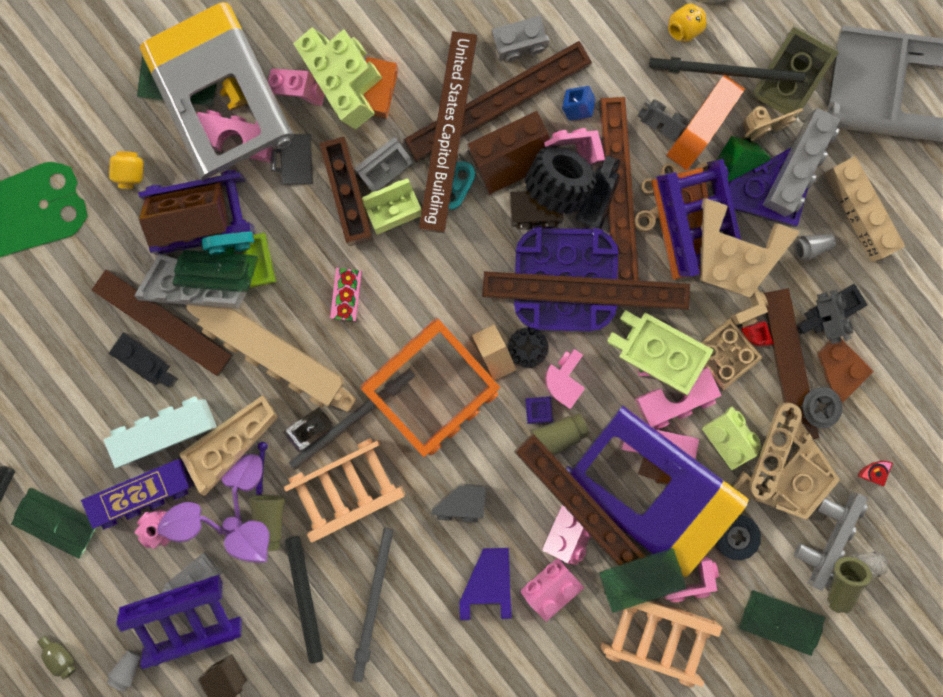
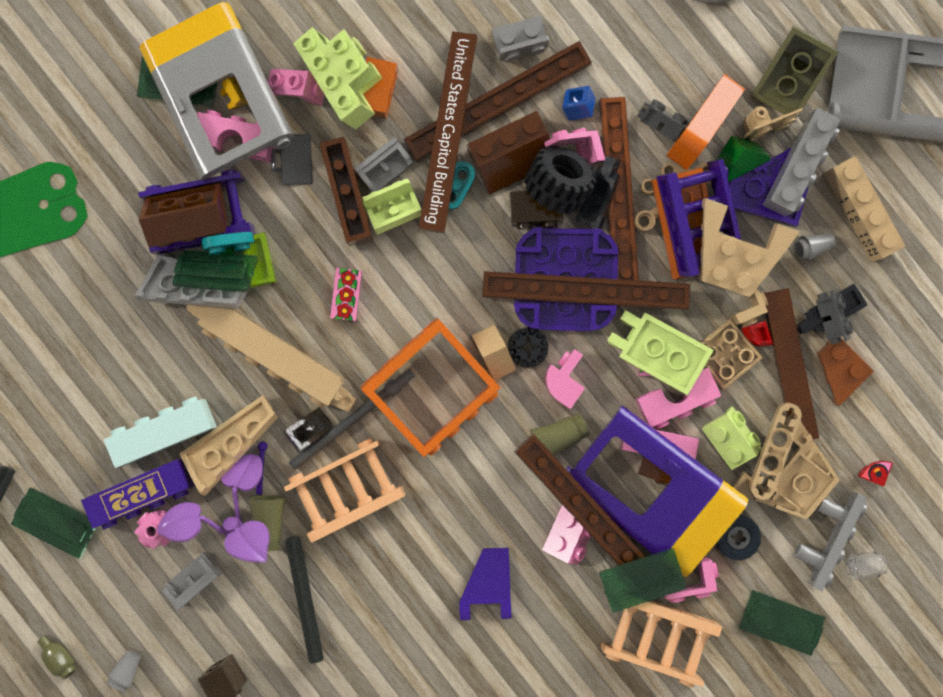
(126, 169): yellow head -> none
(142, 361): black hinge -> none
(162, 323): reddish brown tile -> none
(172, 602): dark purple fence -> none
(363, 653): dark grey bar -> none
(462, 501): dark grey slope -> none
(538, 410): dark purple tile -> none
(551, 589): bright pink bracket -> none
(675, 65): pearl dark grey bar -> none
(687, 23): yellow head -> none
(832, 411): dark grey gear -> none
(848, 583): olive plant -> none

